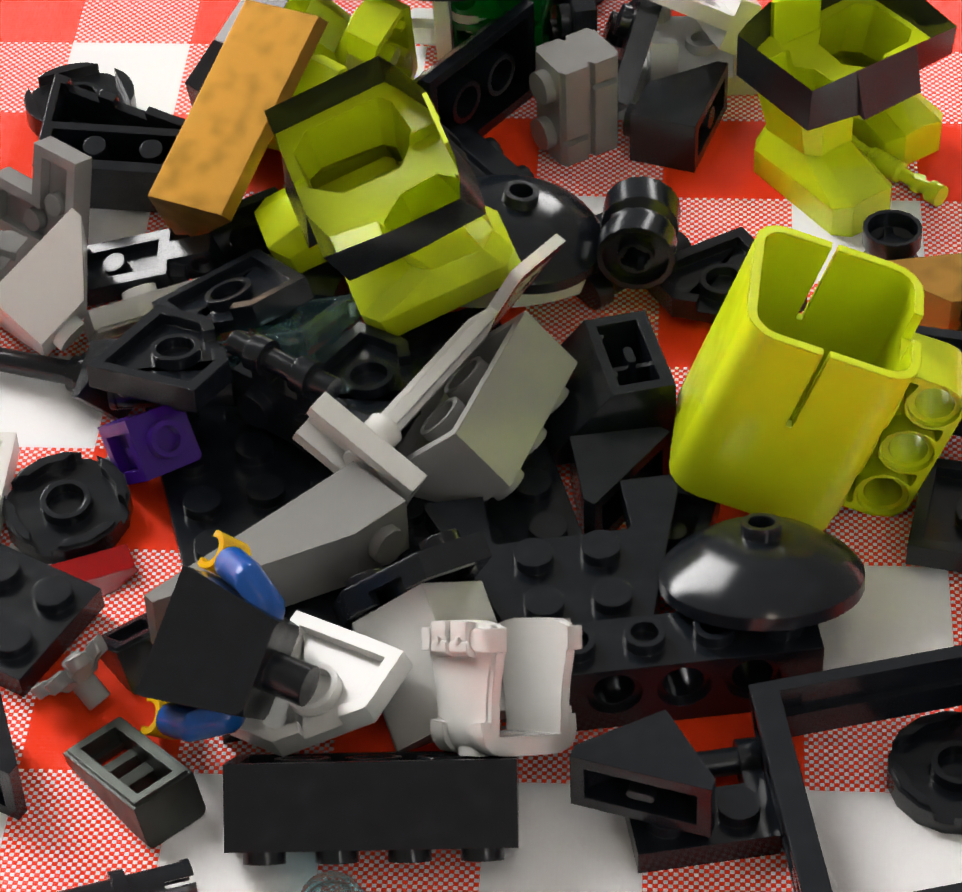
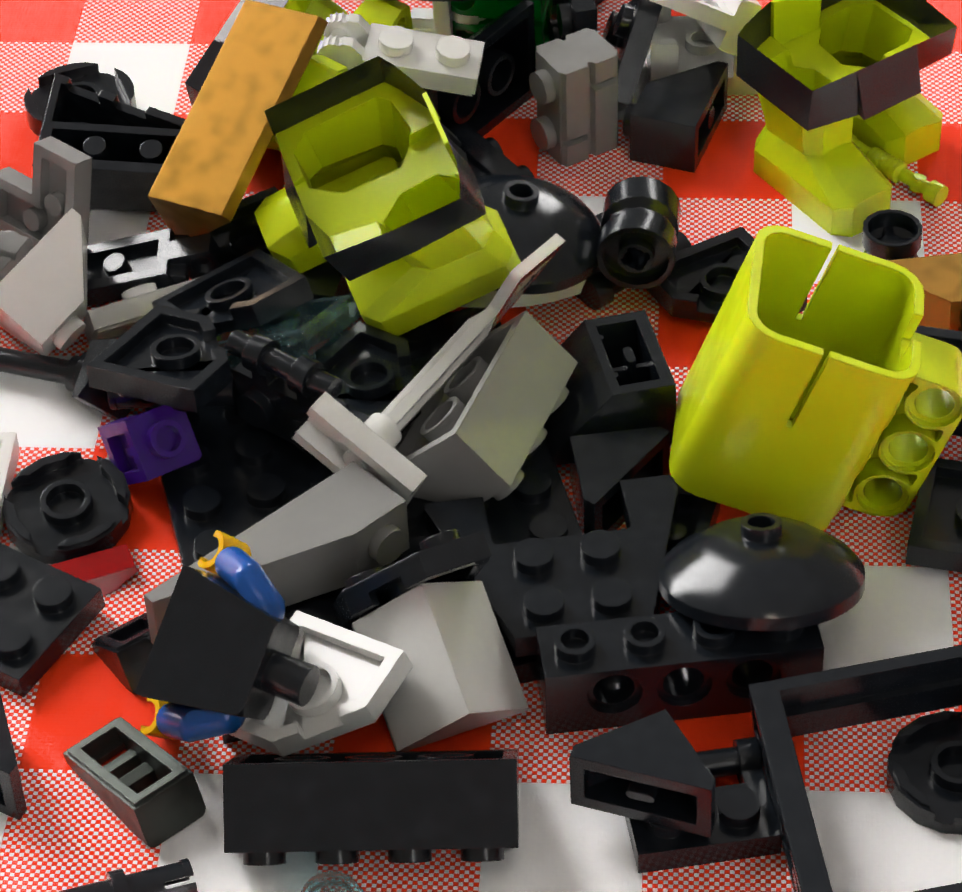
(78, 676): light grey plant -> none
(427, 58): none -> white hinge
(536, 671): white piece -> none

